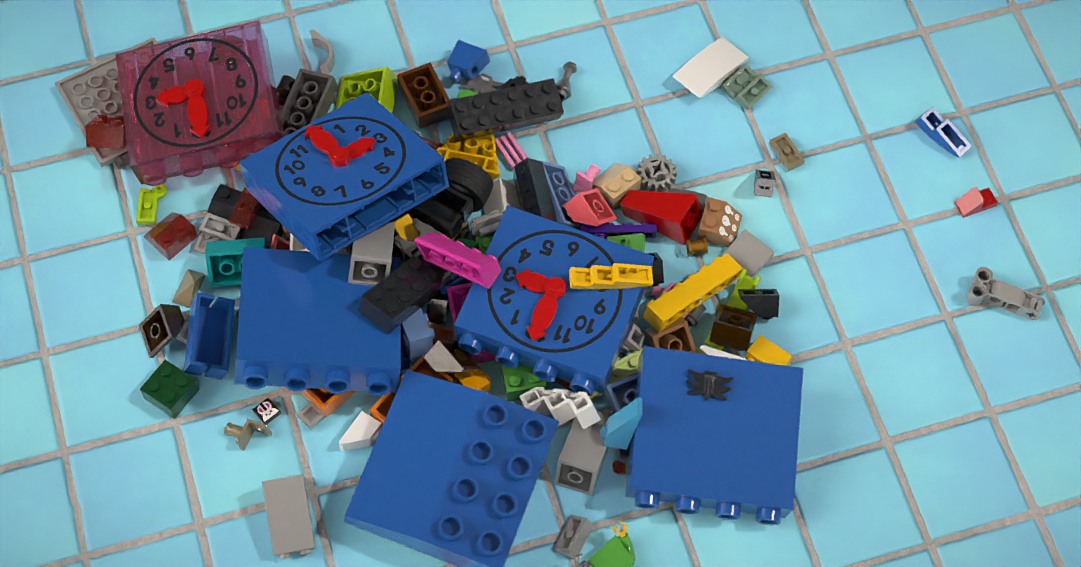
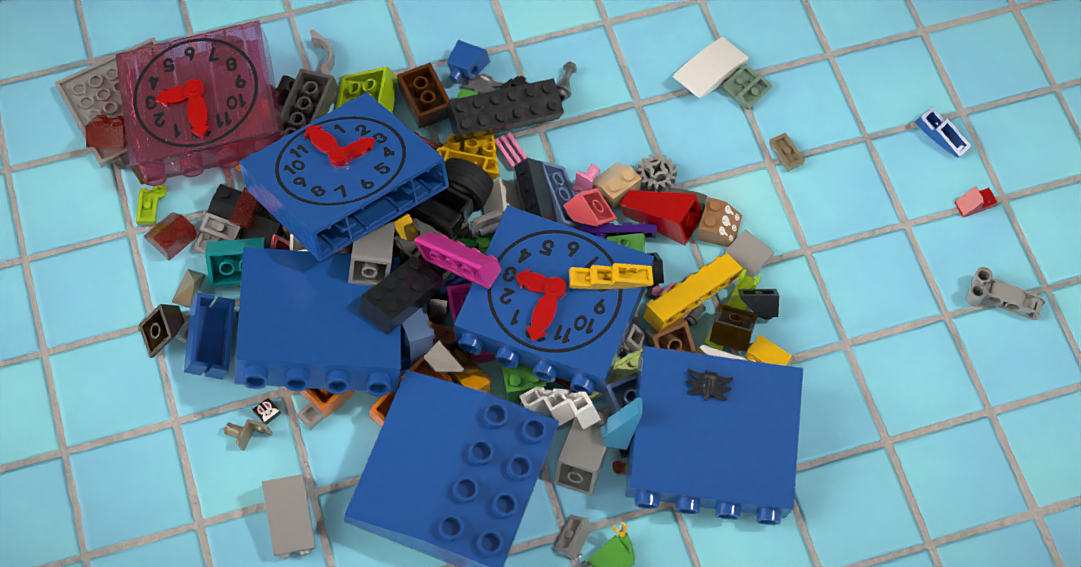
(169, 389): dark green brick -> none
(361, 433): white slope -> none
(696, 246): pearl gold bush -> none
(764, 183): slope -> none

